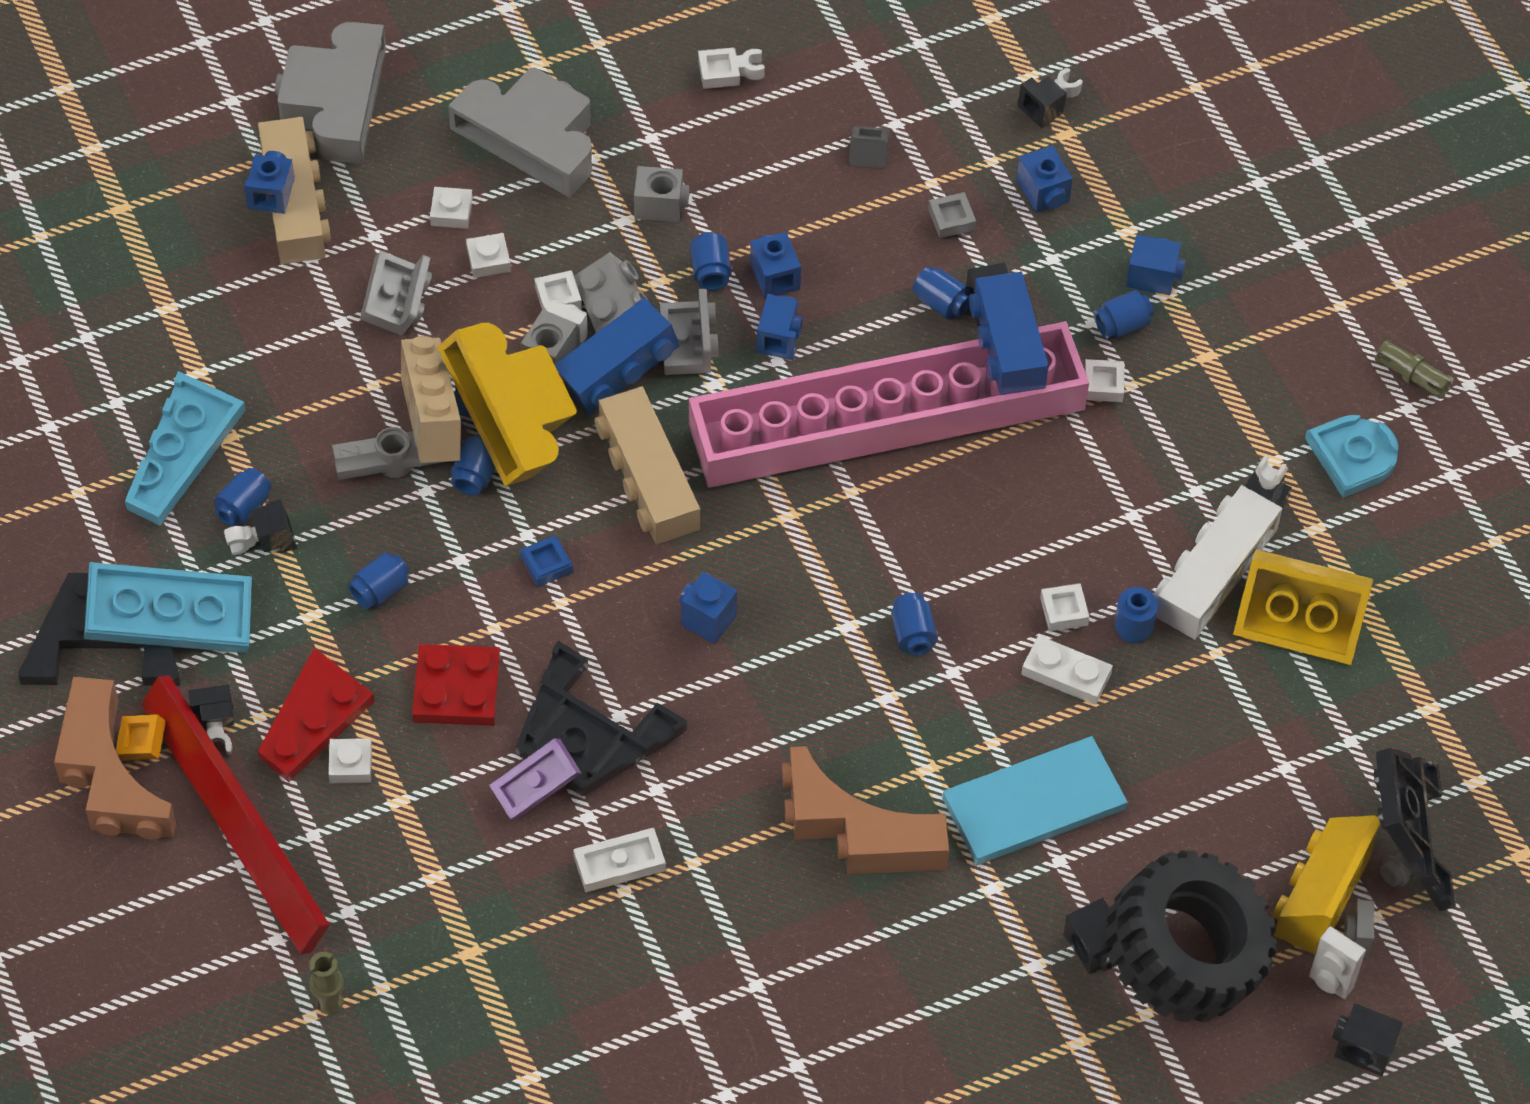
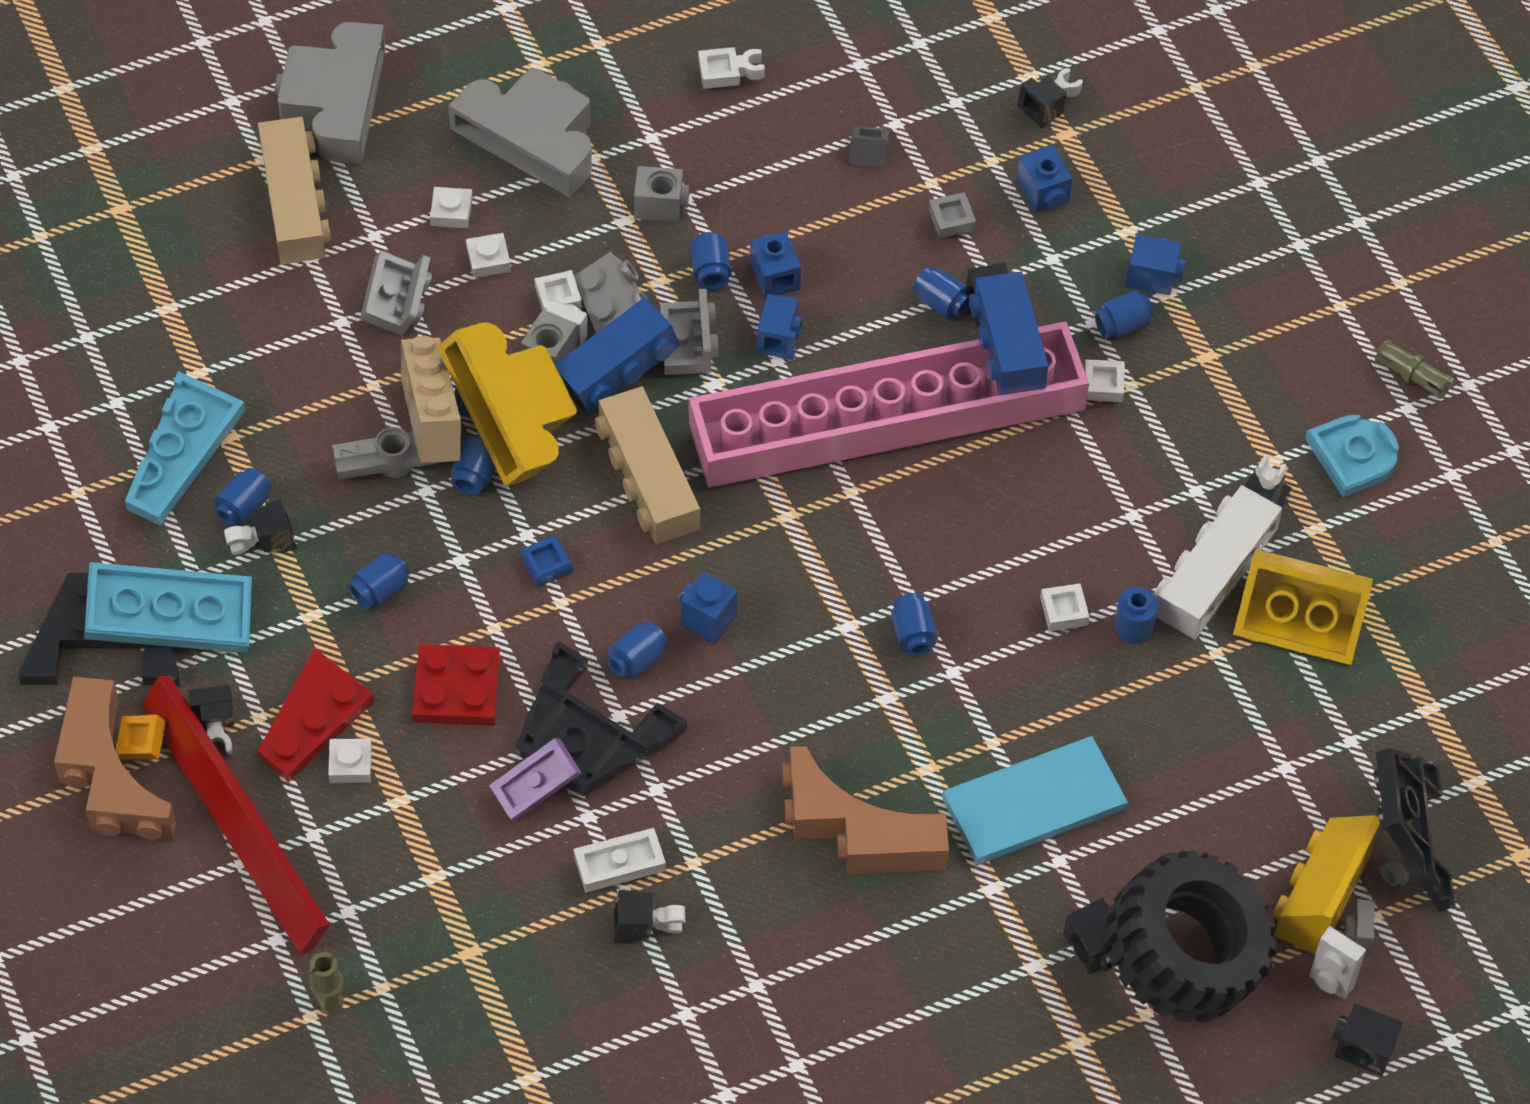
(269, 175): blue brick -> none
(635, 917): none -> black piece
(636, 650): none -> blue brick
(1066, 670): white plate -> none

